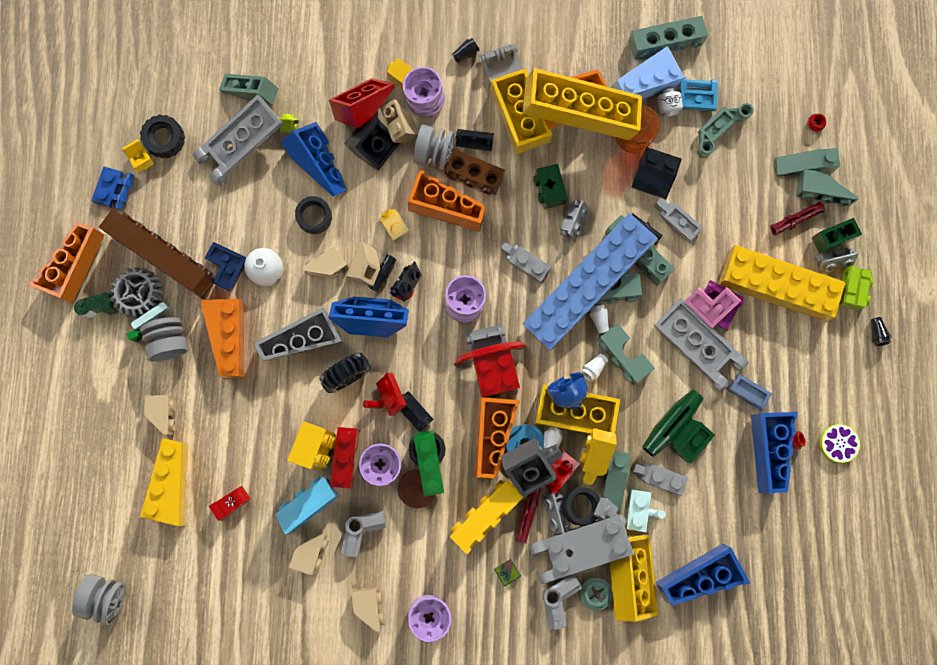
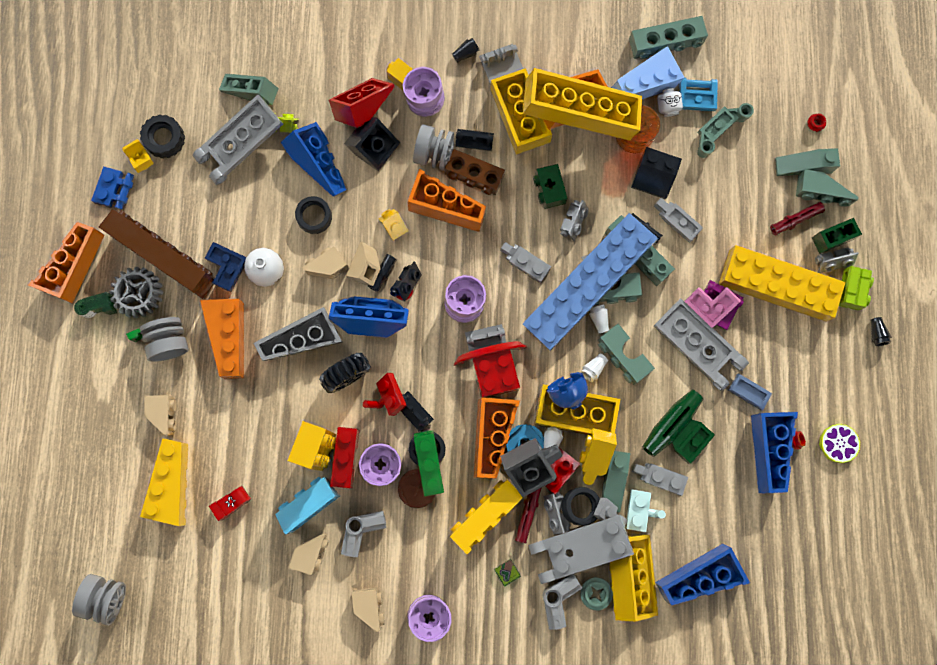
(154, 314): light aqua plate -> none
(399, 123): tan slope -> none

